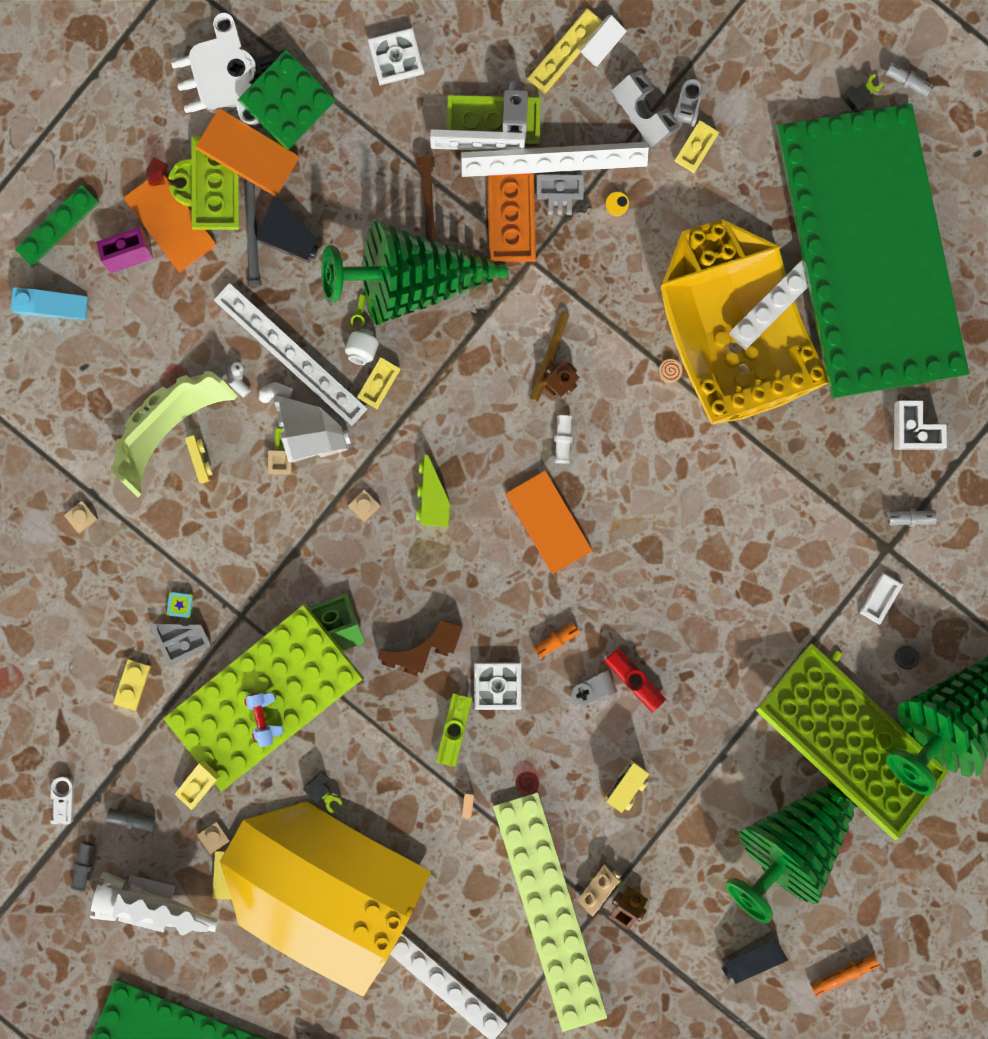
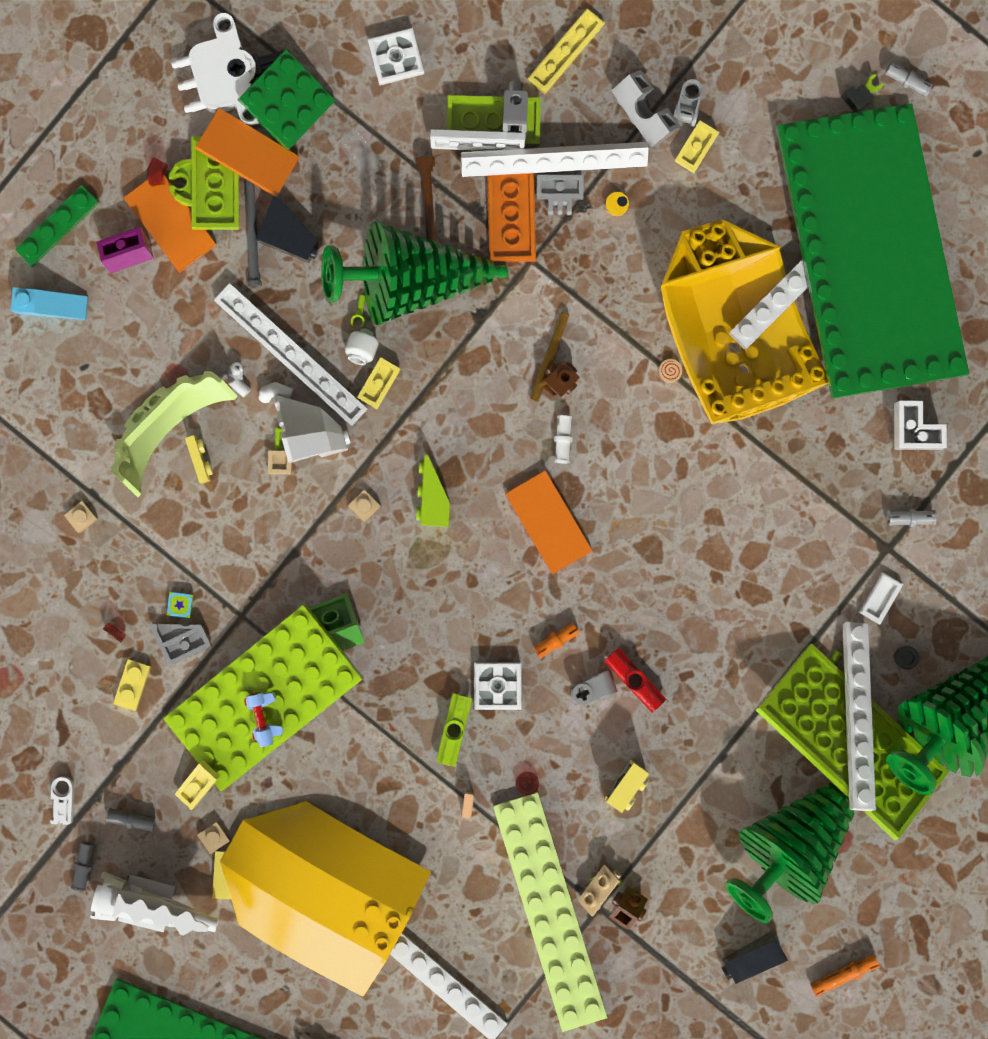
(114, 632): none -> clear red tile
(318, 789): pearl dark grey piece -> none
(414, 660): reddish brown arch -> none
(602, 40): white tile -> none
(859, 717): none -> white plate

